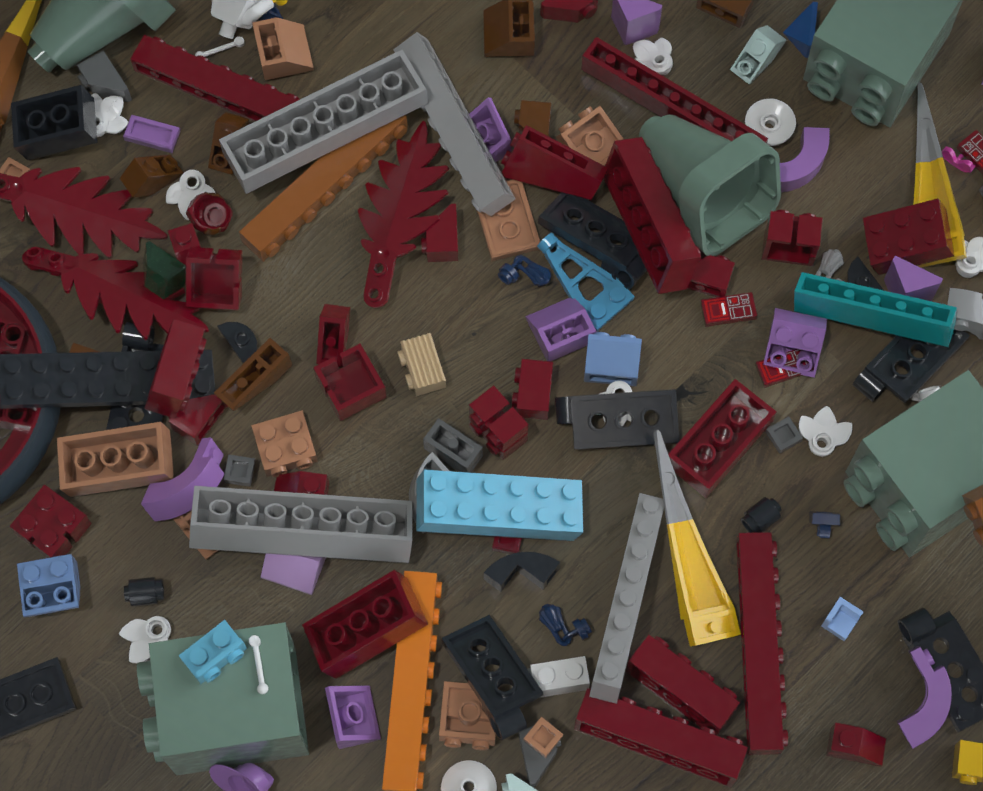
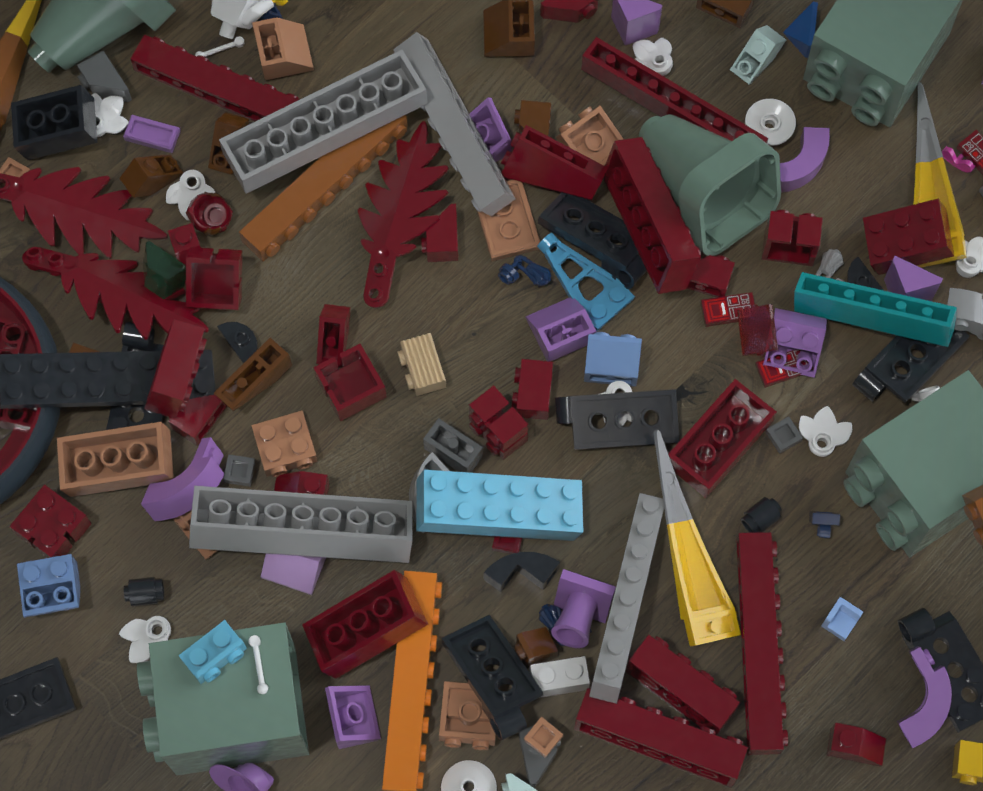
(535, 647): none -> reddish brown slope
(581, 602): none -> medium lavender plant
(757, 329): none -> clear red piece

